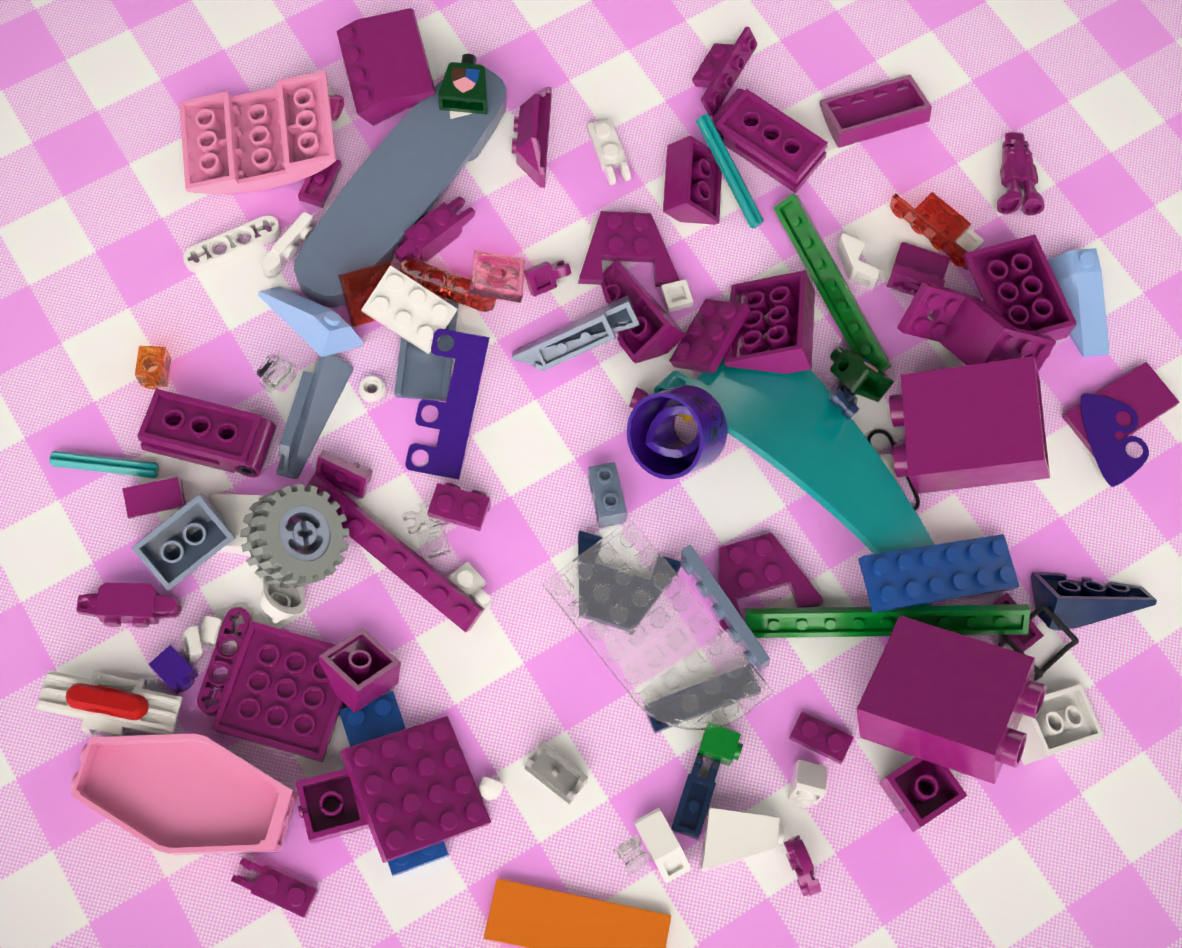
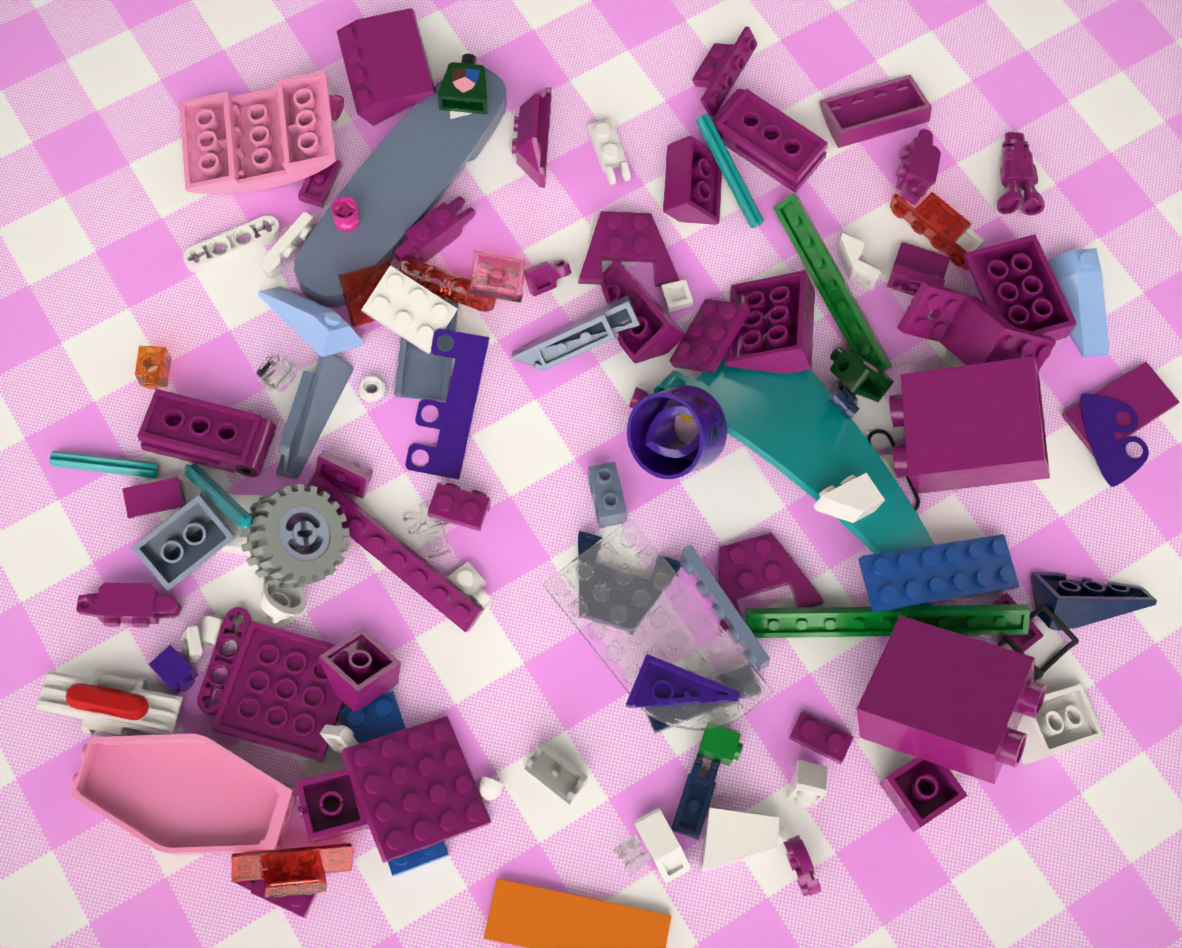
(218, 496): none -> teal axle
(292, 869): none -> clear red bracket
(338, 737): none -> white plate
(345, 214): none -> dark pink wheel
(670, 685): none -> dark purple wing
(851, 500): none -> white slope
(917, 167): none -> magenta hinge

